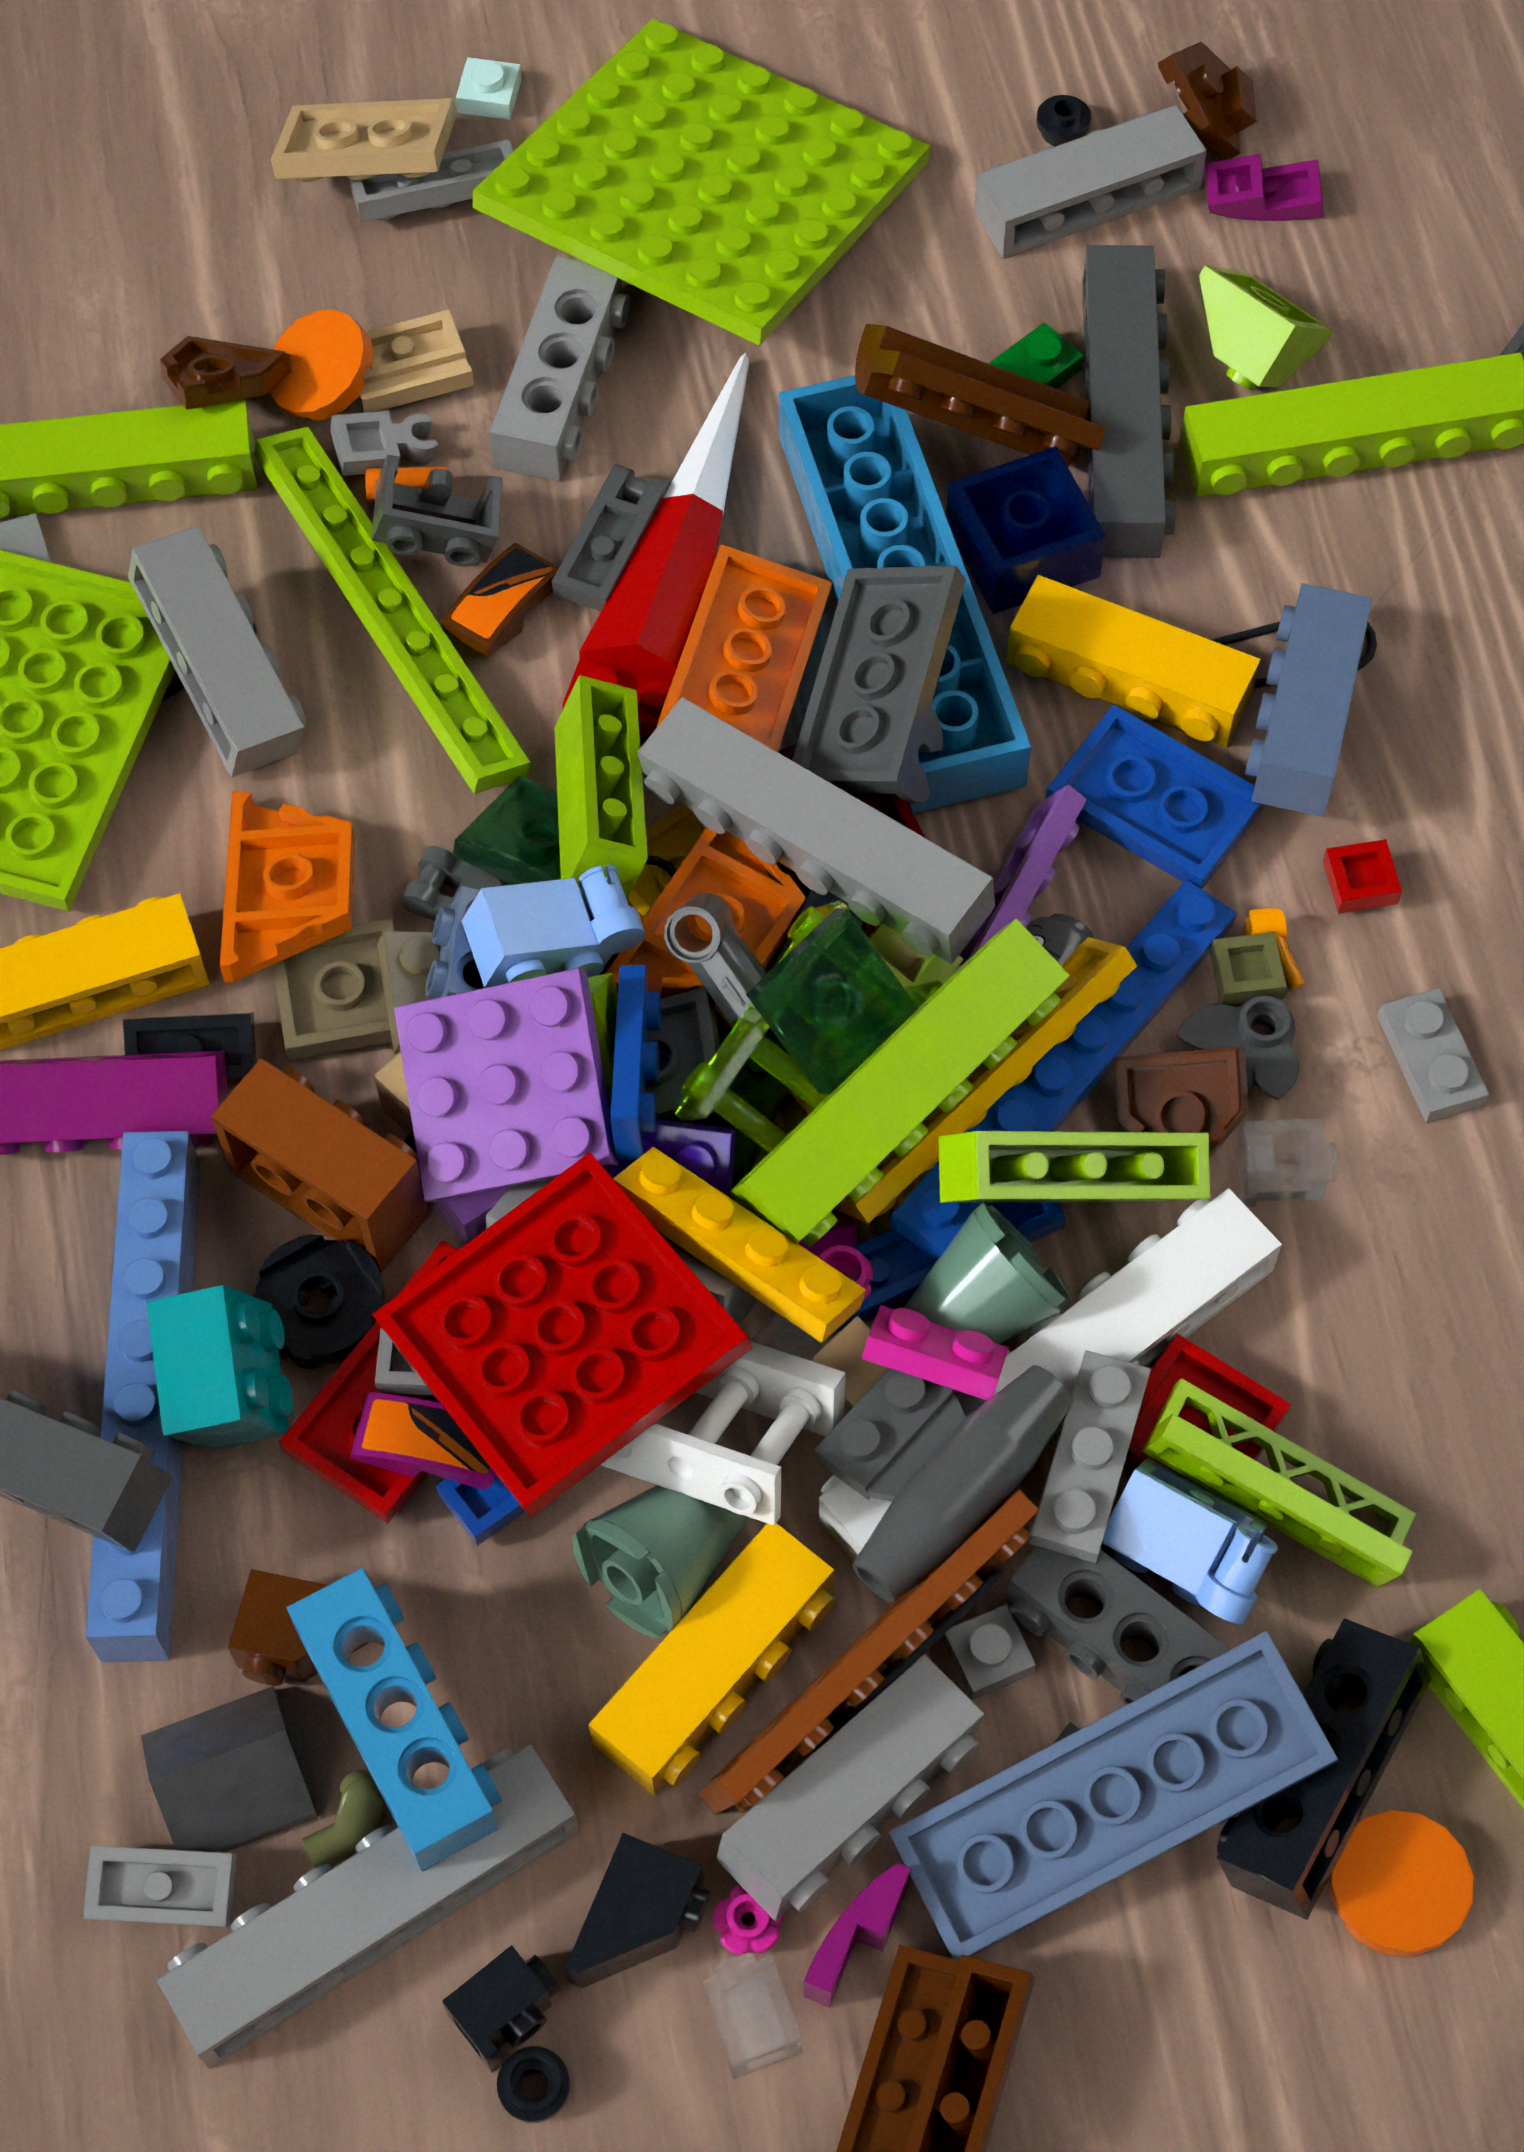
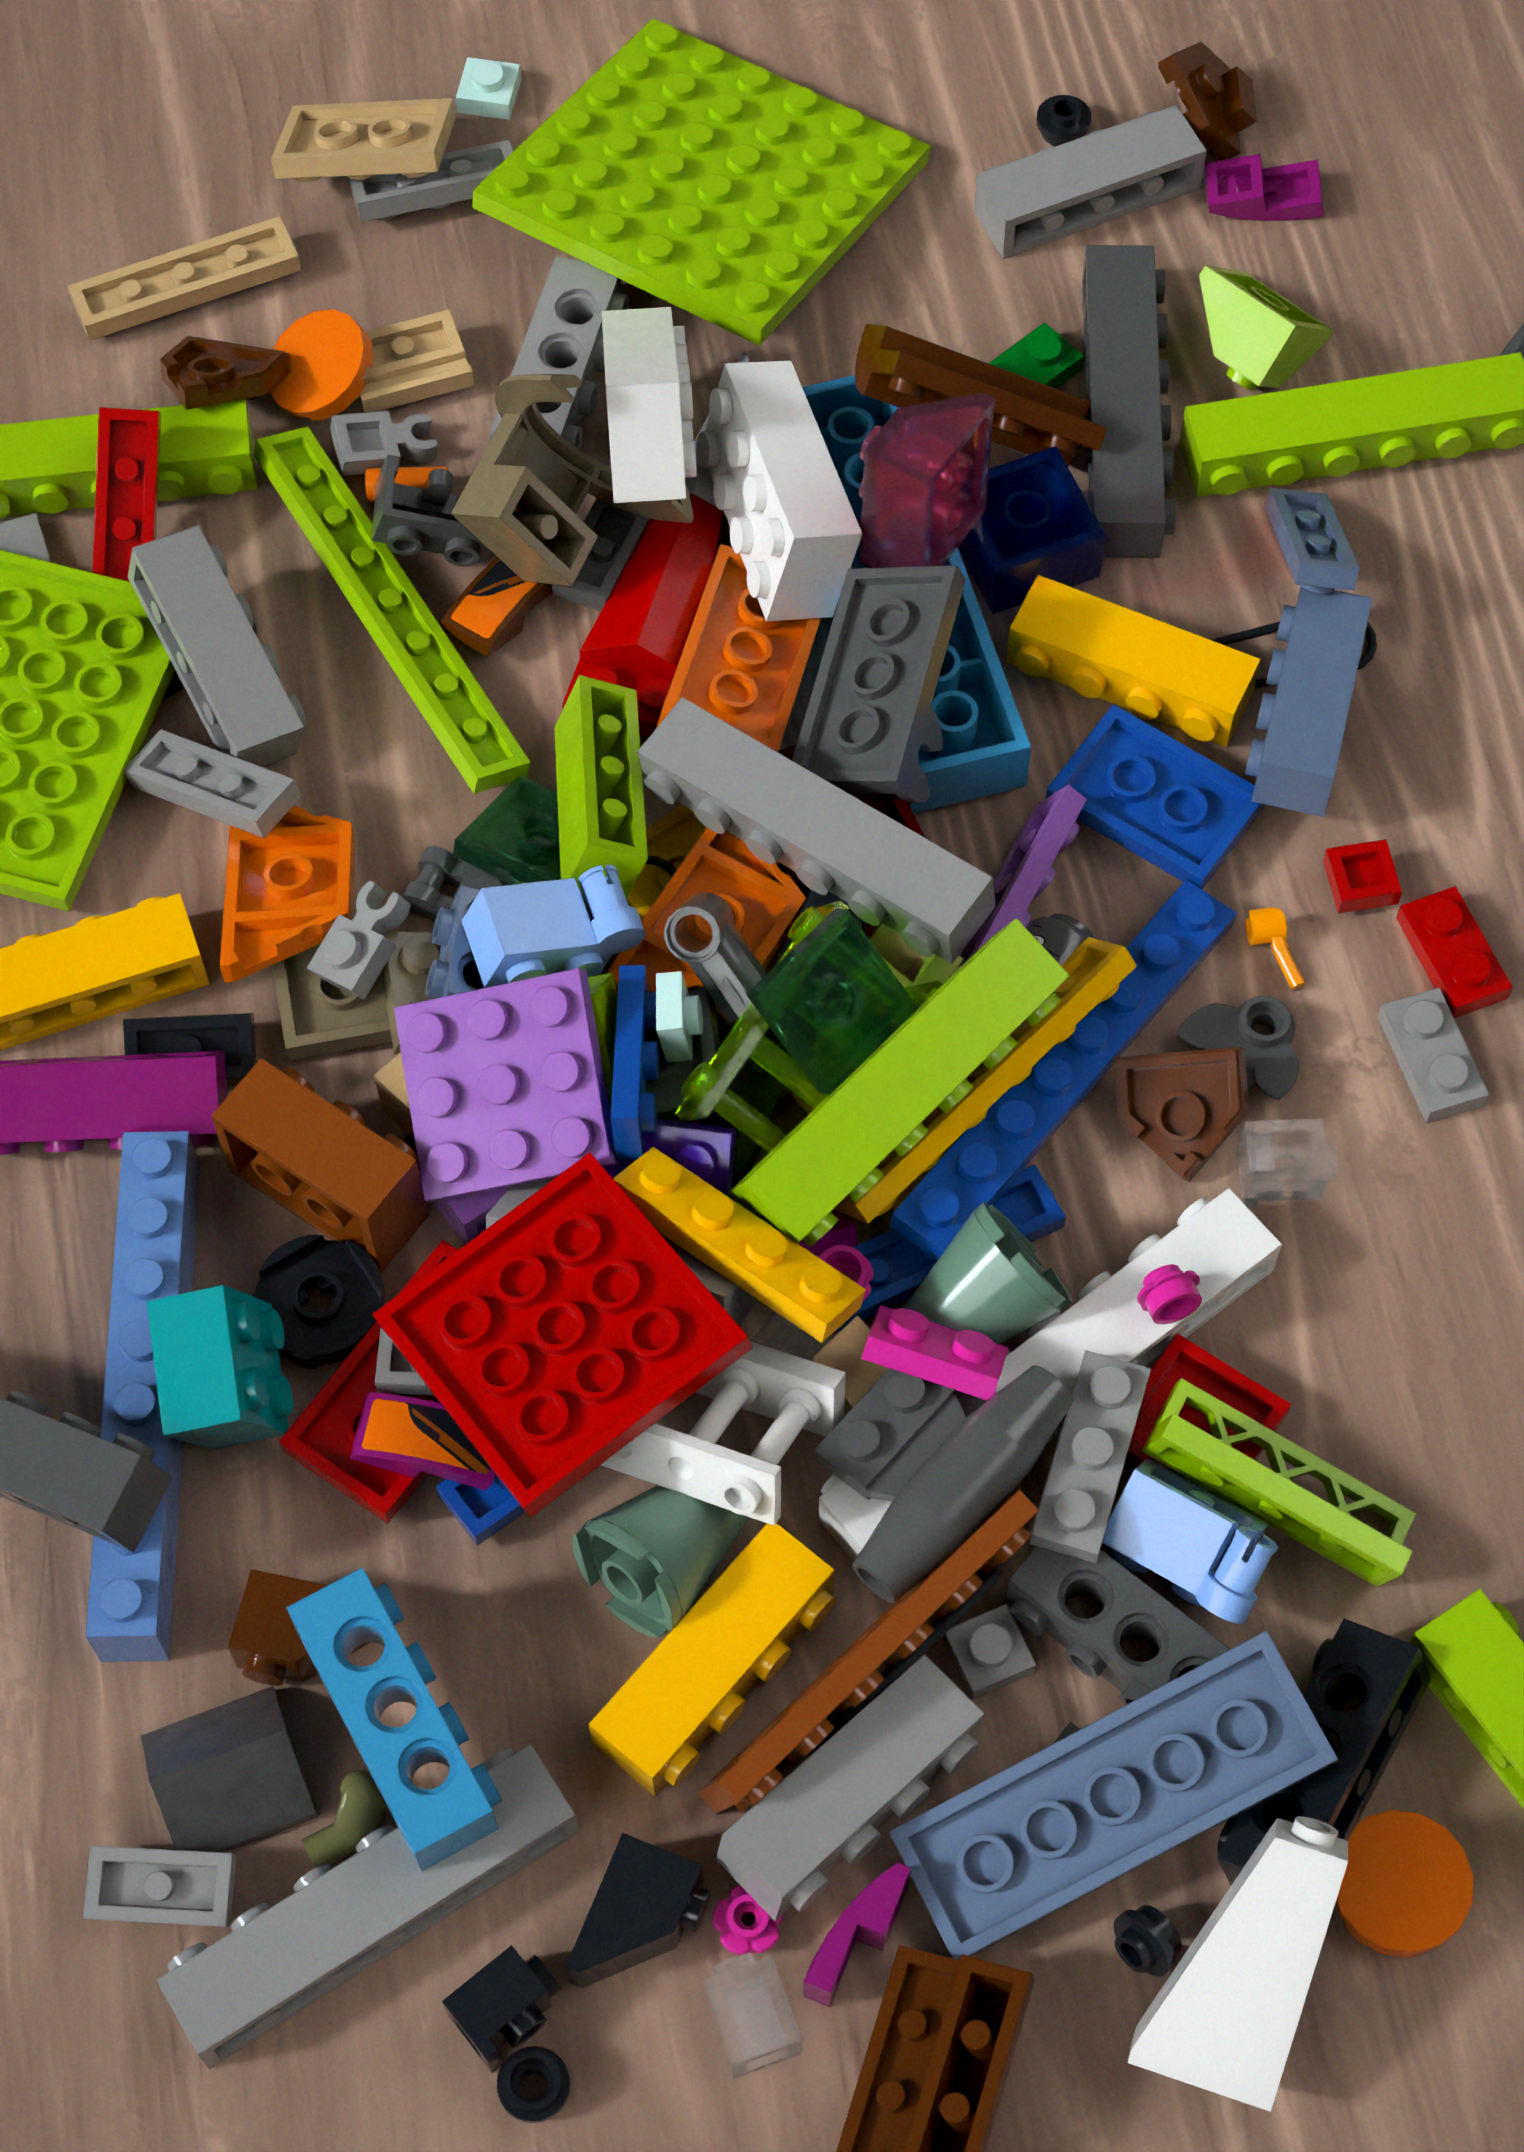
(125, 487): none -> red plate
(184, 278): none -> tan plate
(212, 783): none -> light grey plate
(357, 948): none -> light grey plate
(533, 484): none -> dark tan piece
(648, 405): none -> white brick
(676, 1016): none -> light aqua plate
(778, 490): none -> white brick
(925, 481): none -> clear pink slope
(1073, 1167): lime brick -> none
(1146, 1940): none -> black plate
(1170, 1294): none -> dark pink plate
(1246, 1976): none -> white slope
(1247, 968): olive plate -> none
(1312, 540): none -> sand blue plate
(1454, 951): none -> red plate

